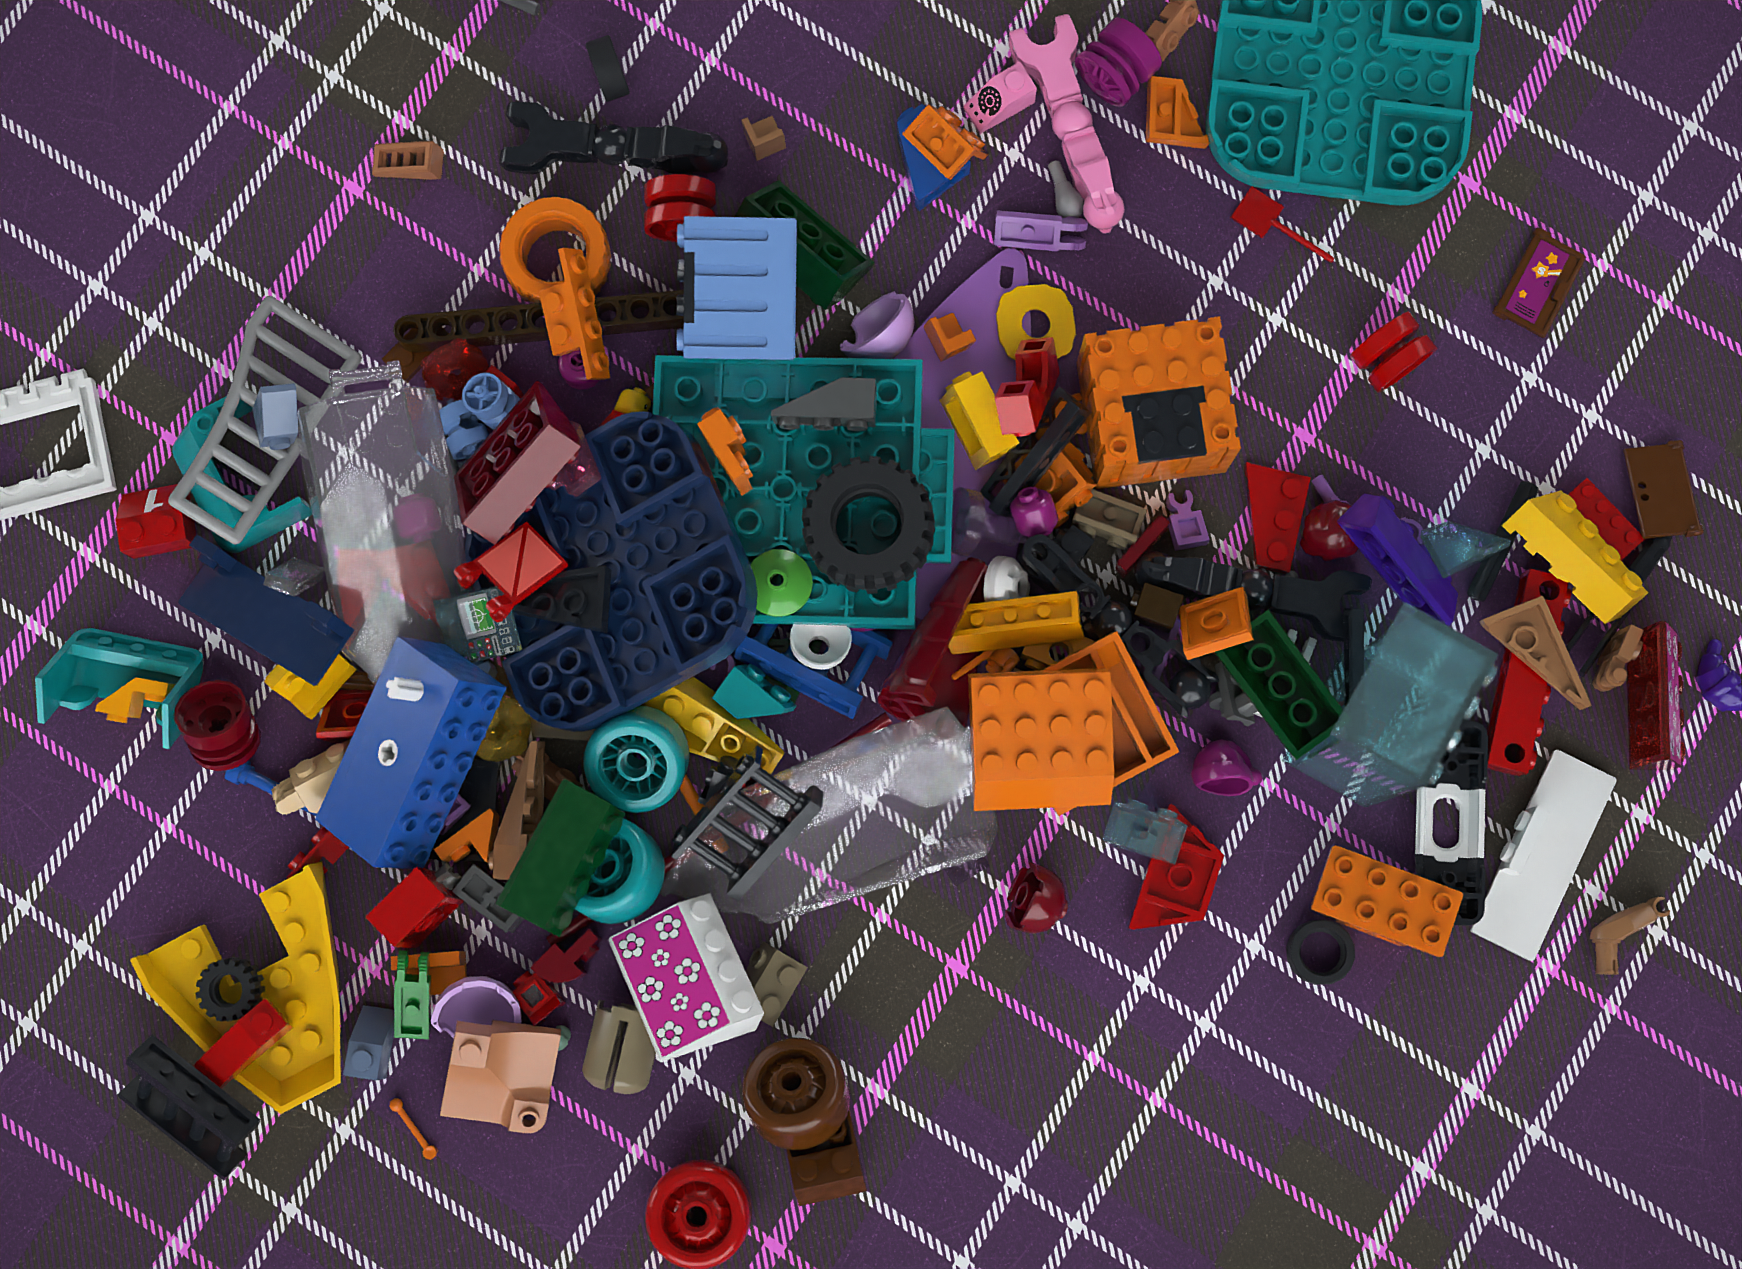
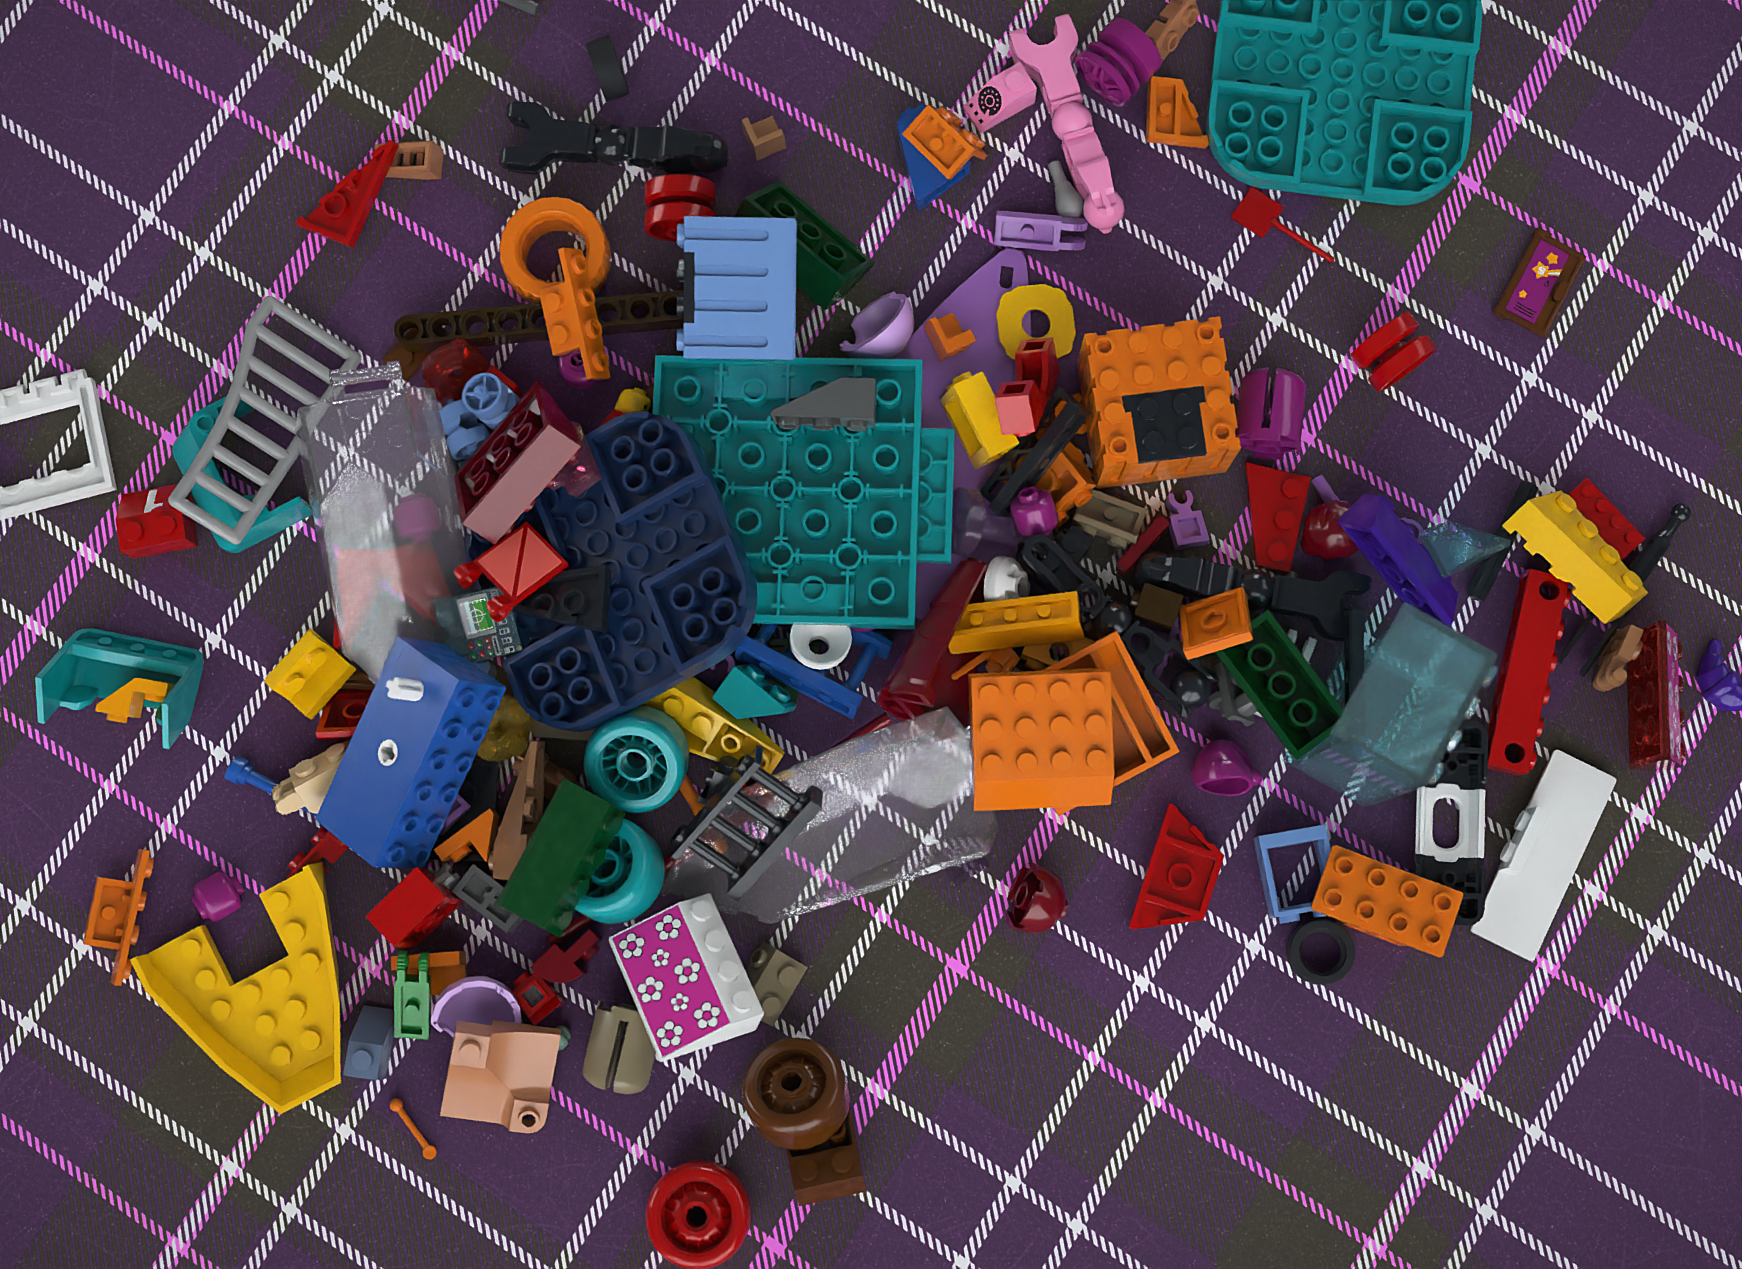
(114, 915): none -> orange bracket
(188, 1107): black fence -> none
(210, 992): black tyre -> none
(217, 725): dark red wheel -> none
(217, 896): none -> magenta head
(243, 1043): red slope -> none
(275, 624): dark blue bracket -> none
(276, 416): sand blue slope -> none
(293, 576): clear tile -> none
(349, 204): none -> red wing
(726, 442): orange plate -> none
(796, 586): bright green dish -> none
(859, 481): black tyre -> none
(1127, 826): clear light blue brick -> none
(1263, 843): none -> medium blue window
(1286, 413): none -> magenta cylinder
(1535, 639): medium nougat wing -> none
(1617, 928): medium nougat arm -> none
(1667, 500): reddish brown door -> none

